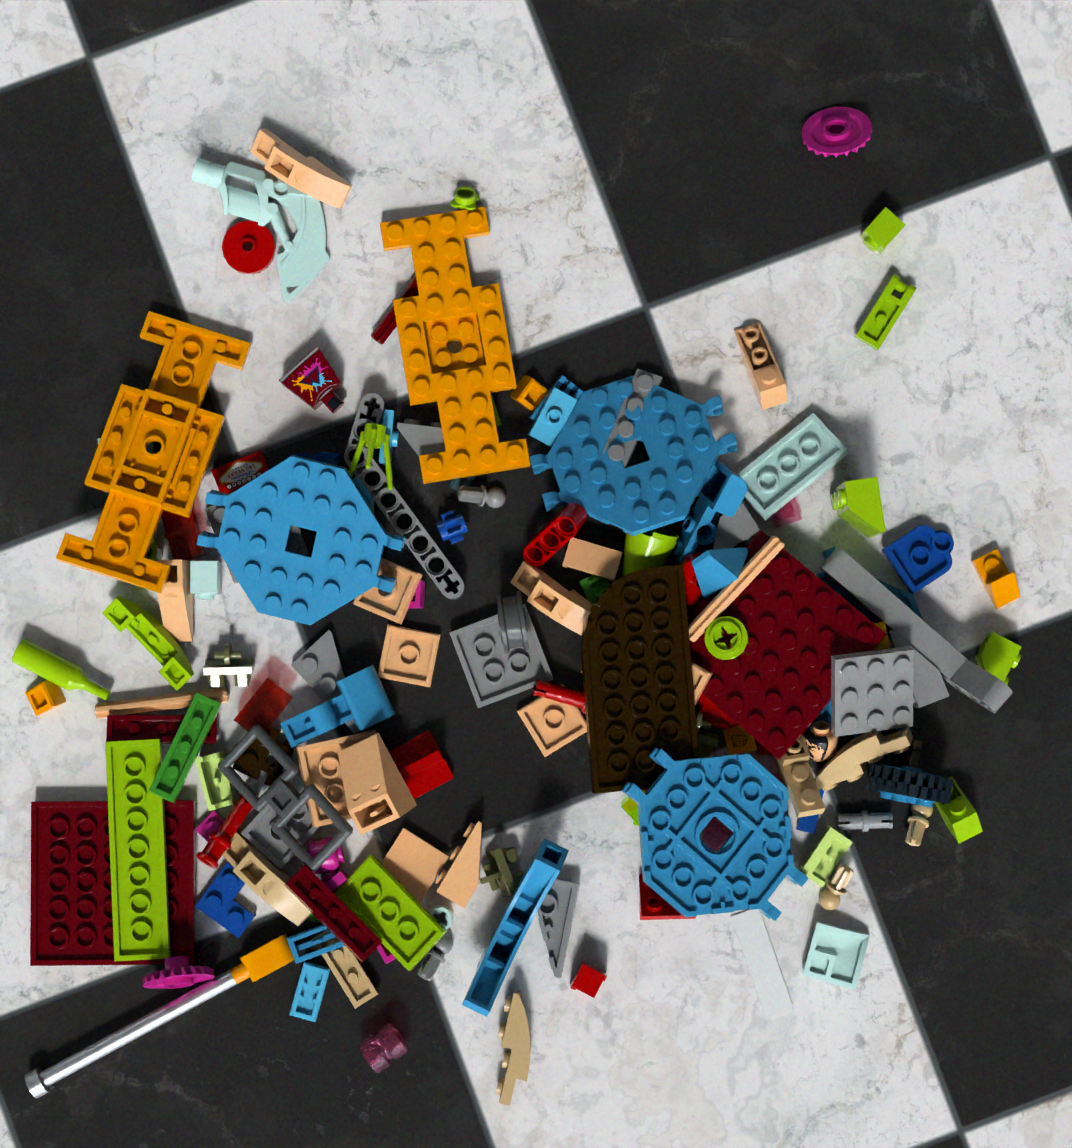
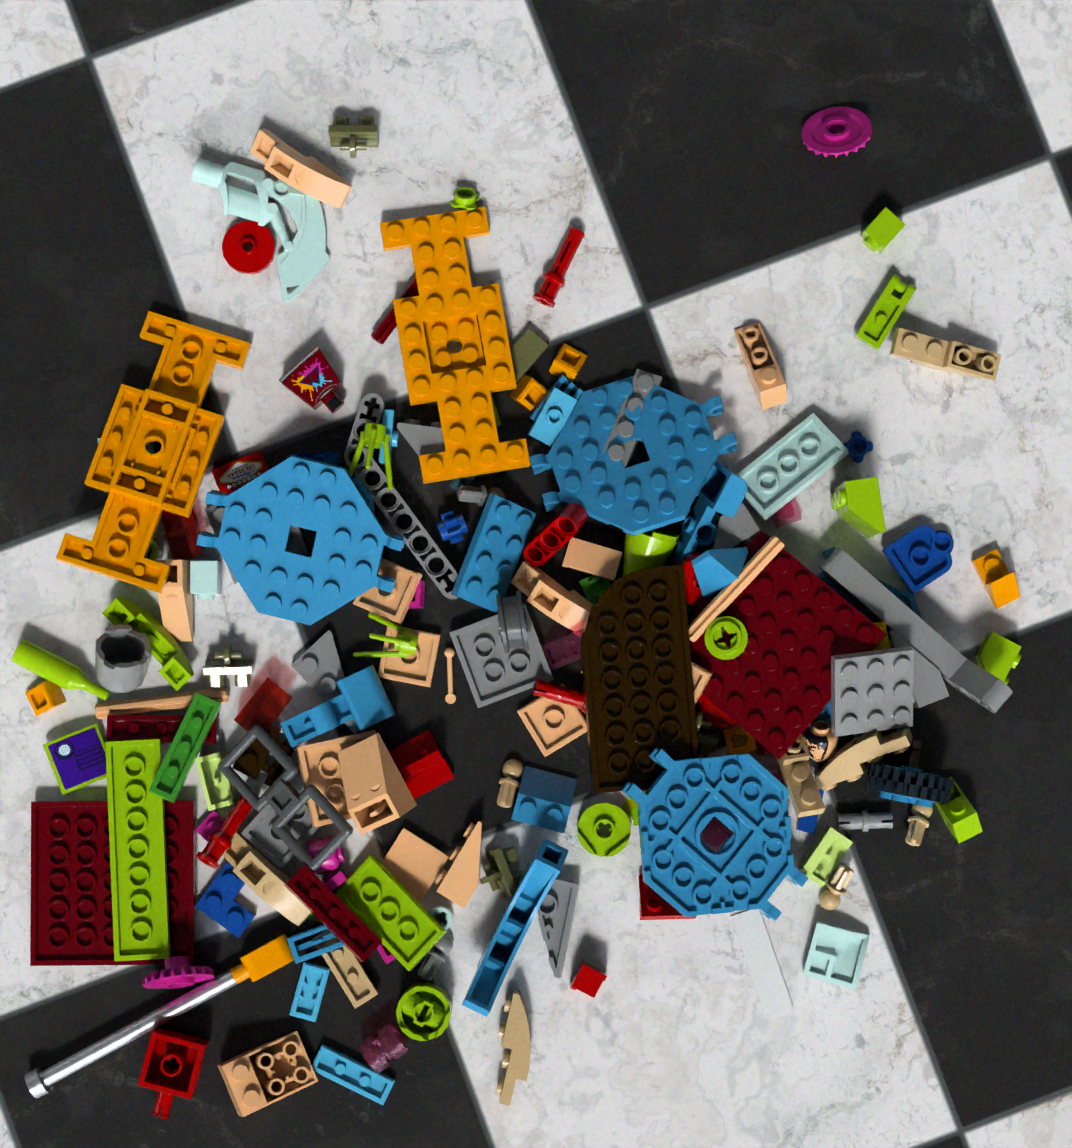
(77, 758): none -> dark purple slope
(121, 658): none -> light grey cylinder
(161, 1076): none -> red brick
(267, 1073): none -> light nougat slope
(352, 1074): none -> medium azure tile
(353, 136): none -> olive hips
(404, 642): none -> lime plant
(424, 1011): none -> lime brick
(450, 697): none -> light nougat hinge
(493, 552): none -> dark azure plate
(512, 771): none -> tan axle
(526, 352): none -> olive tile
(544, 799): none -> dark azure slope
(554, 277): none -> red pin
(563, 650): none -> clear pink plate
(567, 362): none -> light orange slope
(619, 832): none -> lime plate
(865, 446): none -> blue plate
(945, 355): none -> tan slope

